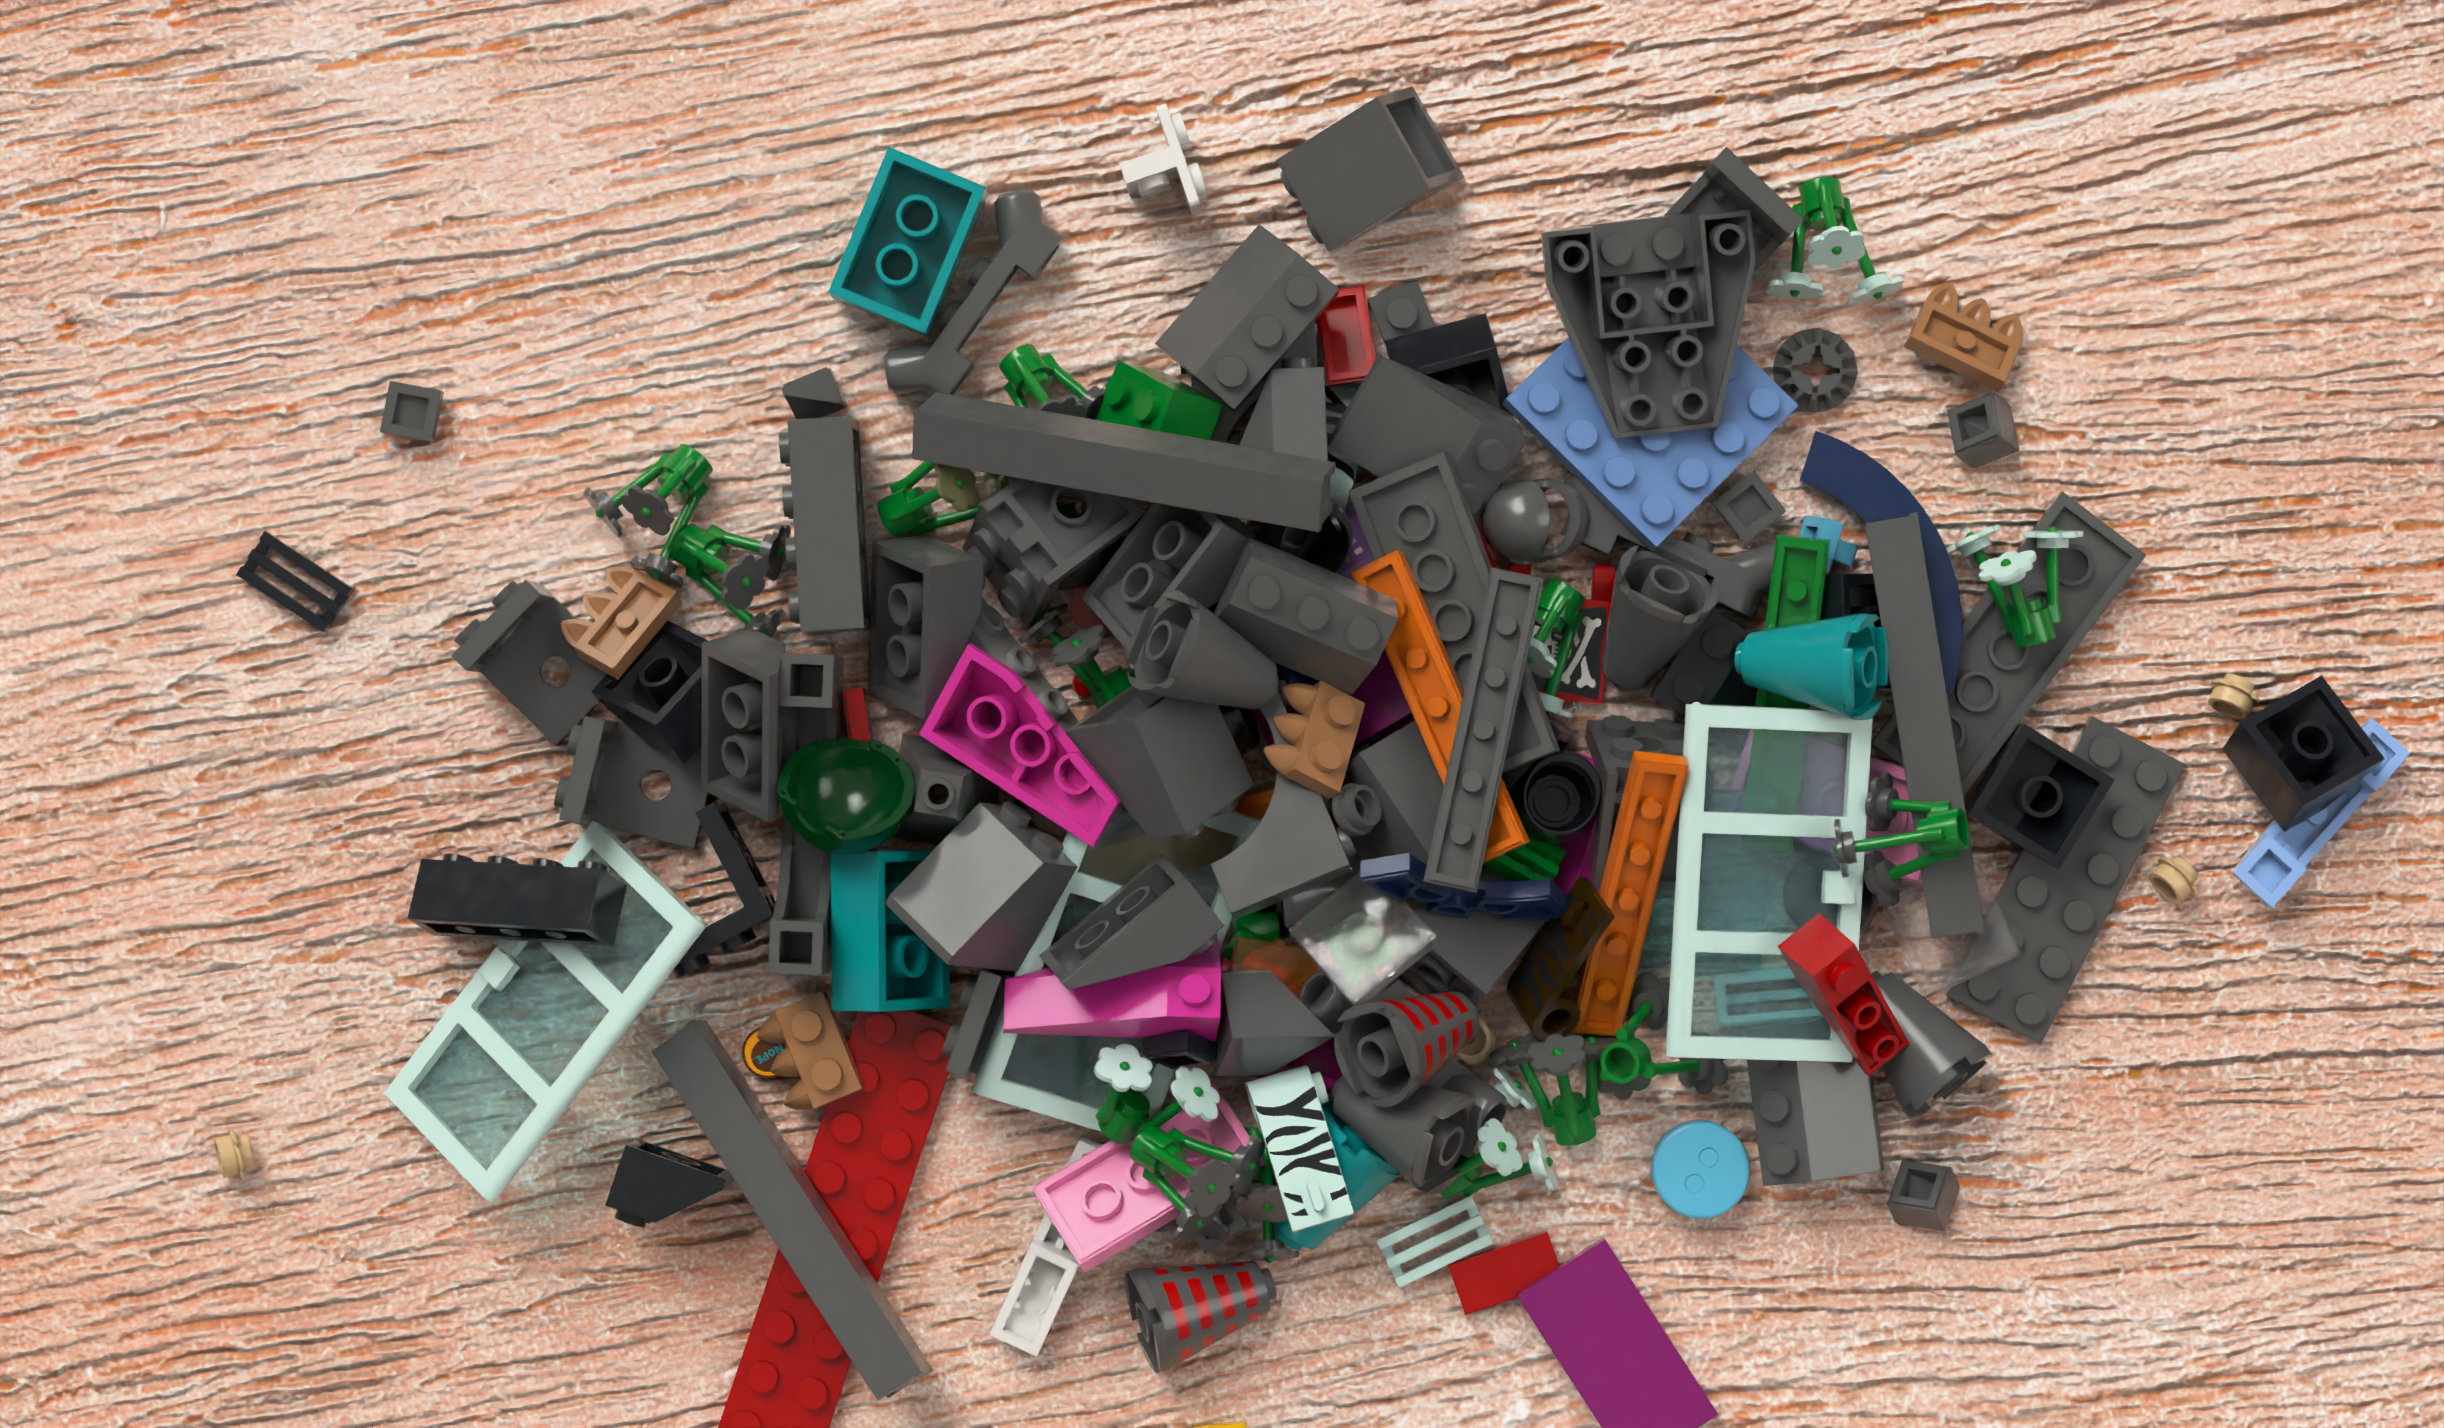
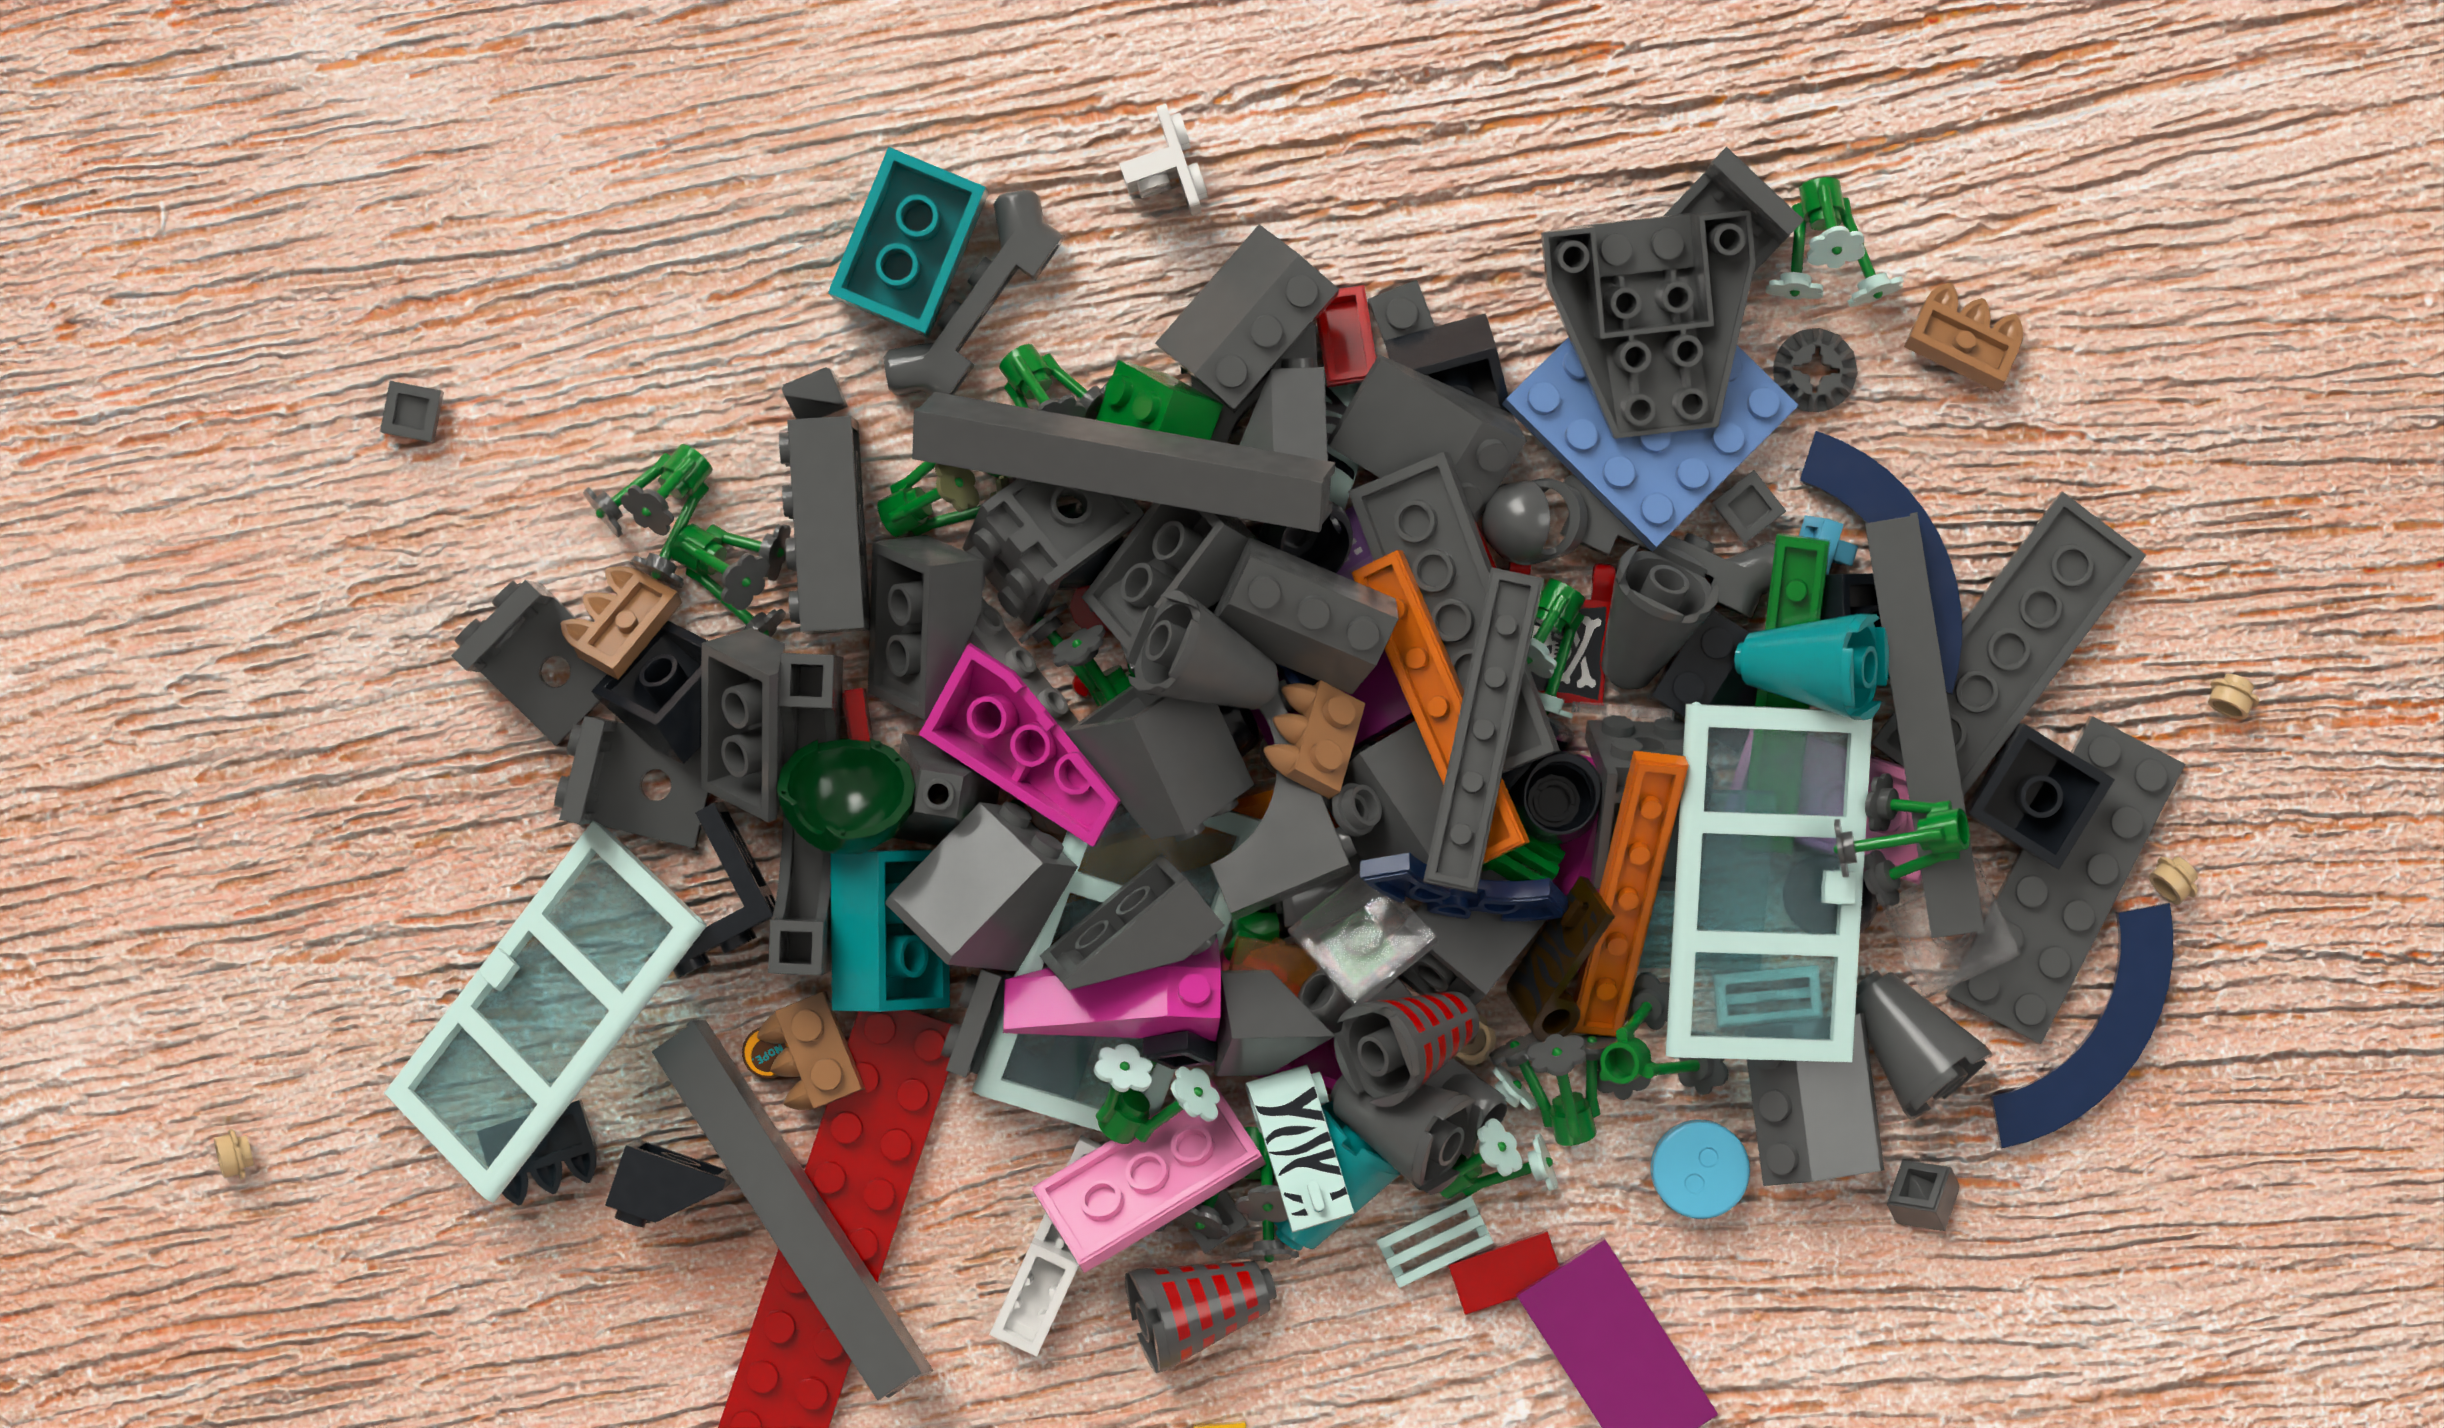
(258, 557): black tile -> none
(518, 900): black brick -> none
(567, 1141): none -> black plate
(1163, 1155): plant -> none
(1368, 168): dark grey slope -> none
(1844, 992): red slope -> none
(1983, 430): dark grey slope -> none
(2024, 618): plant -> none
(2112, 1043): none -> dark blue tile
(2281, 857): light blue slope -> none
(2302, 753): black slope -> none

